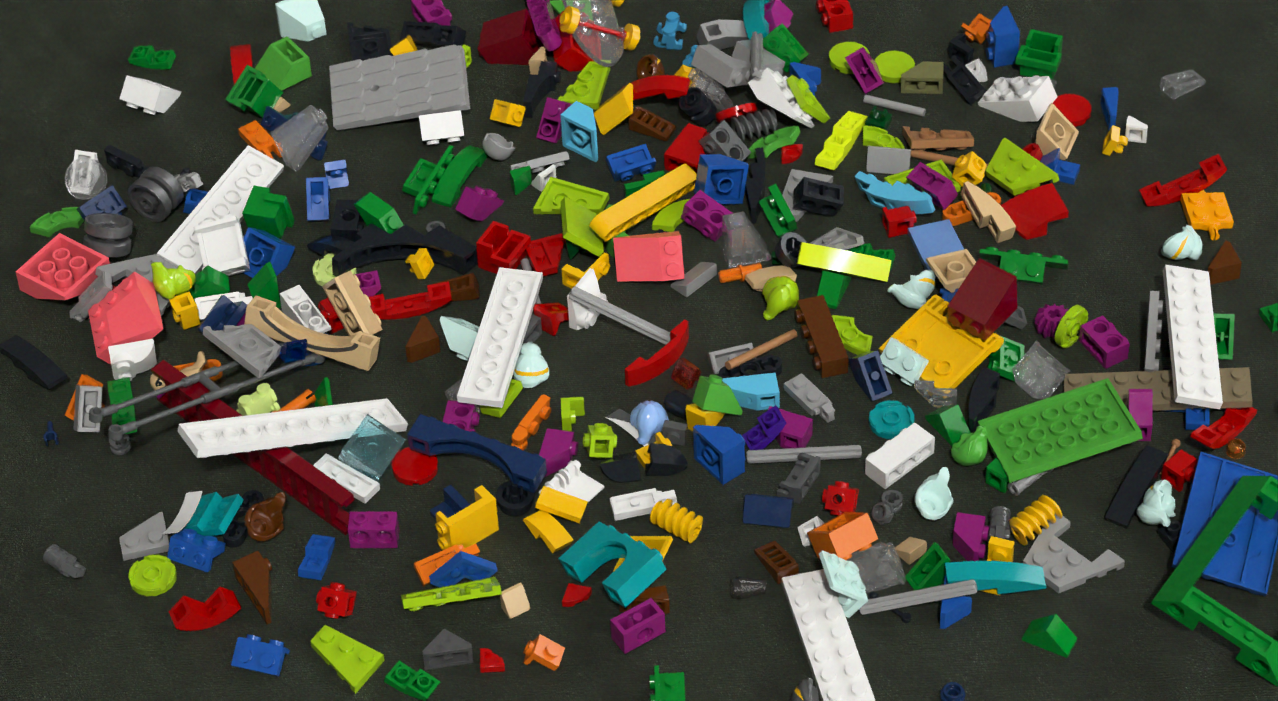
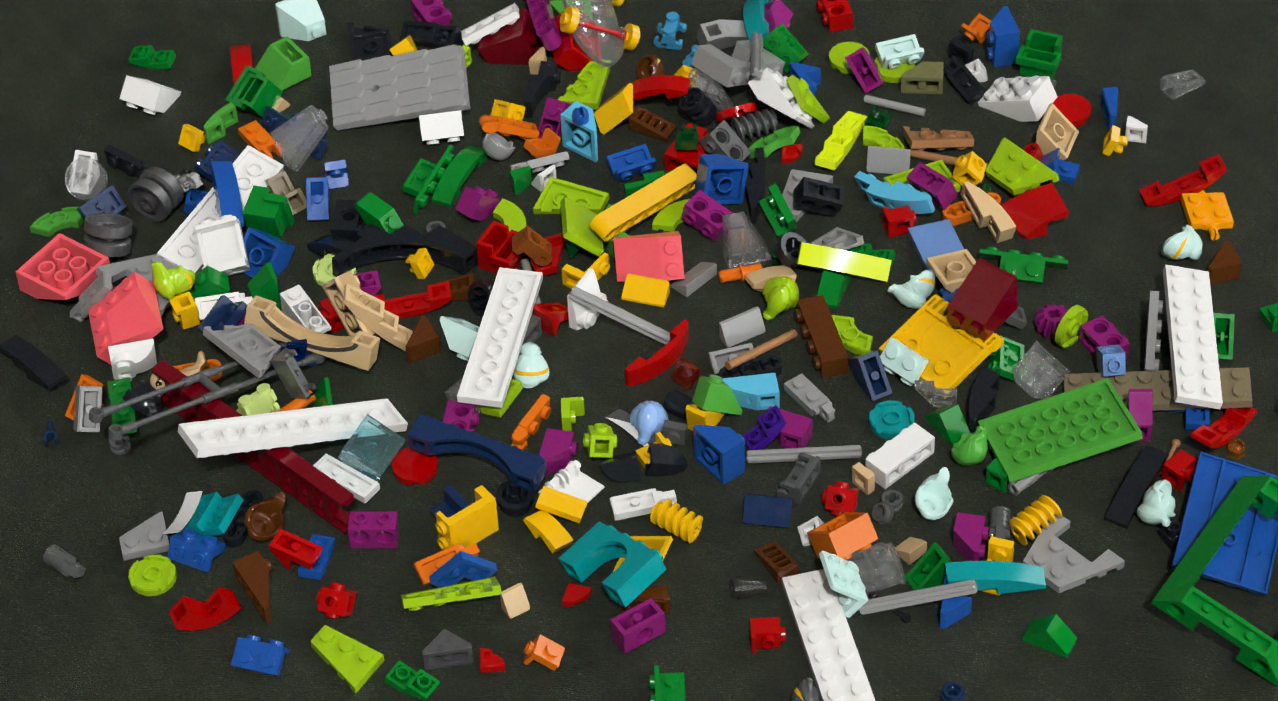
(147, 407): none -> black brick
(191, 137): none -> yellow tile
(219, 121): none -> bright green slope
(220, 152): none -> dark blue bracket
(226, 190): none -> blue slope
(281, 185): none -> dark tan slope
(291, 374): none -> dark grey hinge
(294, 549): none -> red slope
(372, 313): none -> tan slope
(479, 295): none -> black piece
(490, 24): none -> white plate
(509, 126): none -> orange hinge
(510, 215): none -> lime tile
(532, 245): none -> dark orange leg
(543, 146): none -> orange bracket
(577, 119): none -> blue hinge
(646, 290): none -> yellow slope
(687, 138): none -> dark green plate
(741, 327): none -> light grey slope
(766, 633): none -> red brick
(863, 478): none -> tan plate
(899, 51): none -> light aqua bracket
(1111, 360): none -> medium blue brick

